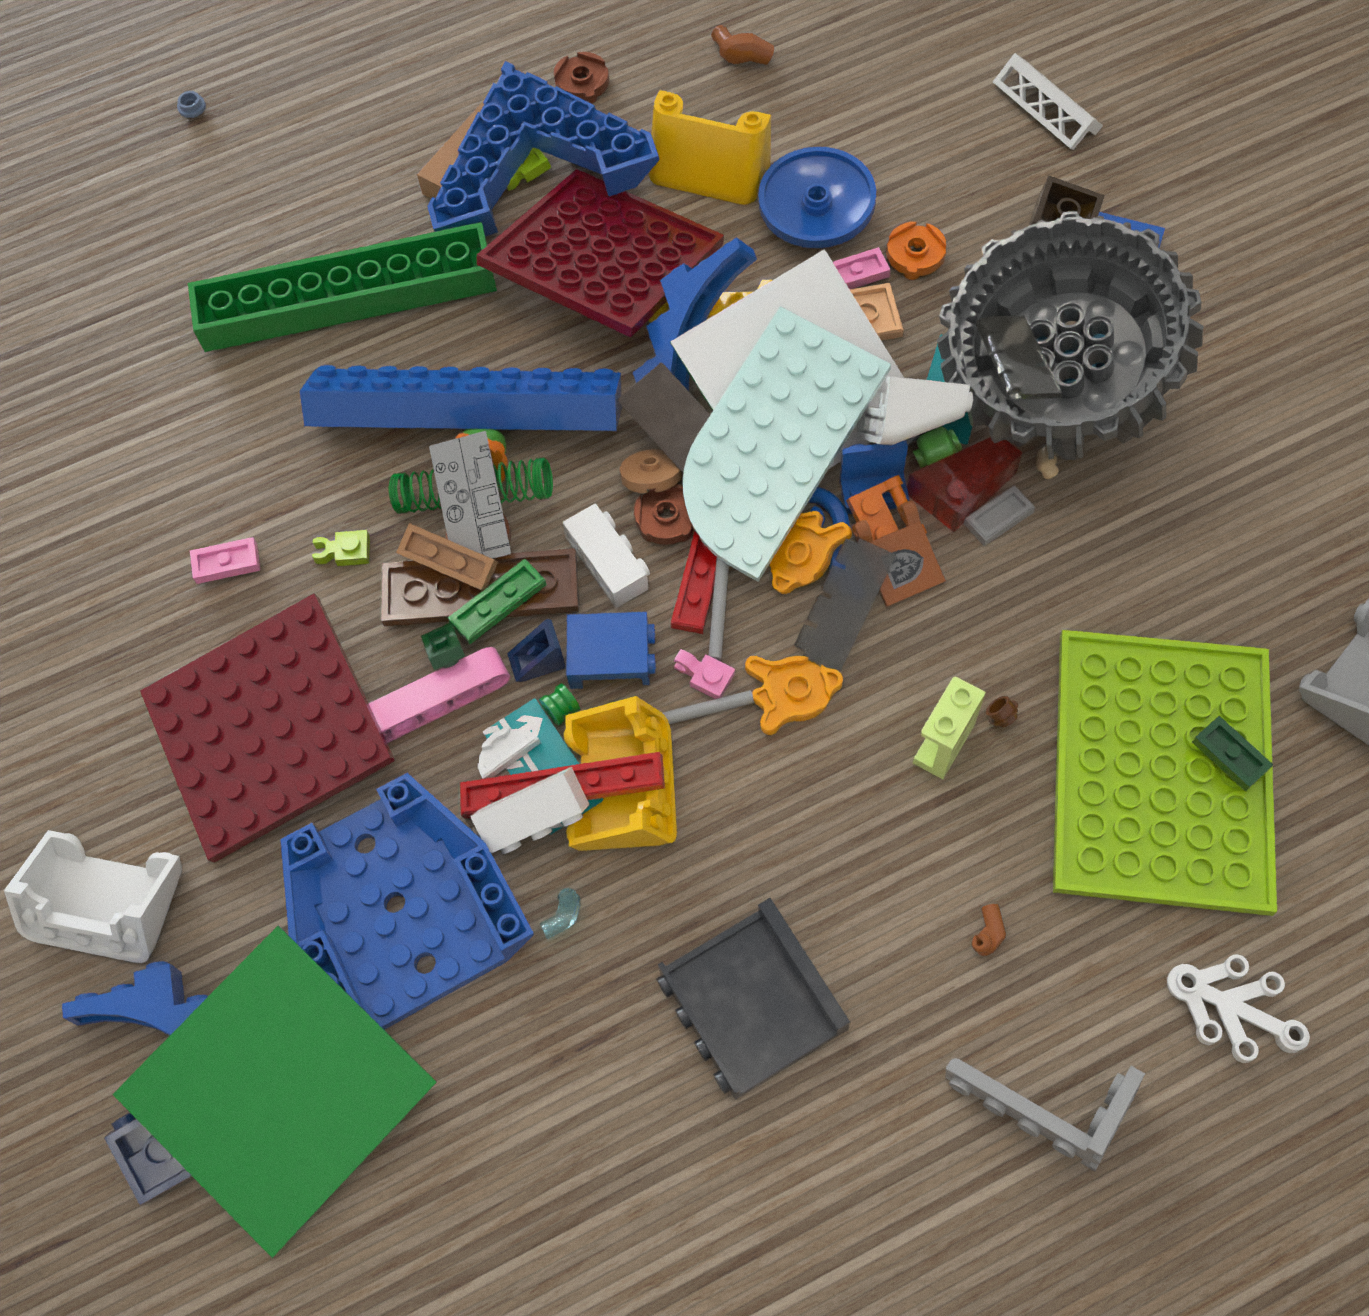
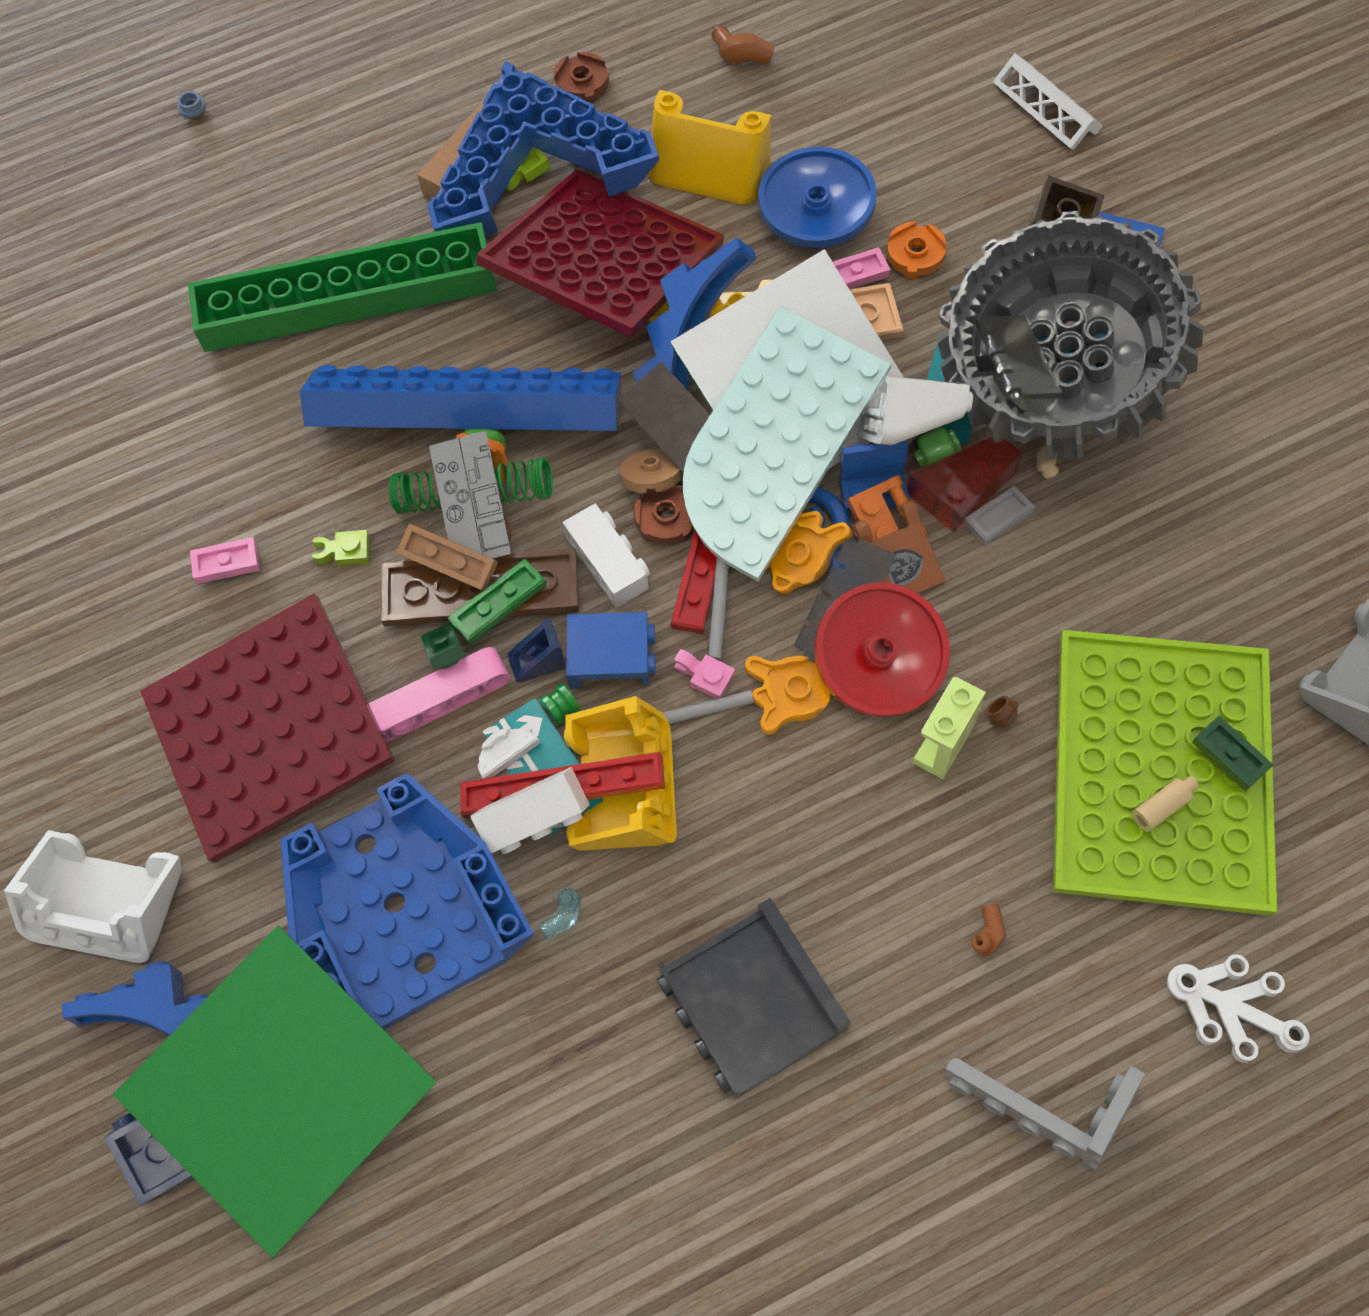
(881, 650): none -> red dish
(1164, 803): none -> tan cylinder

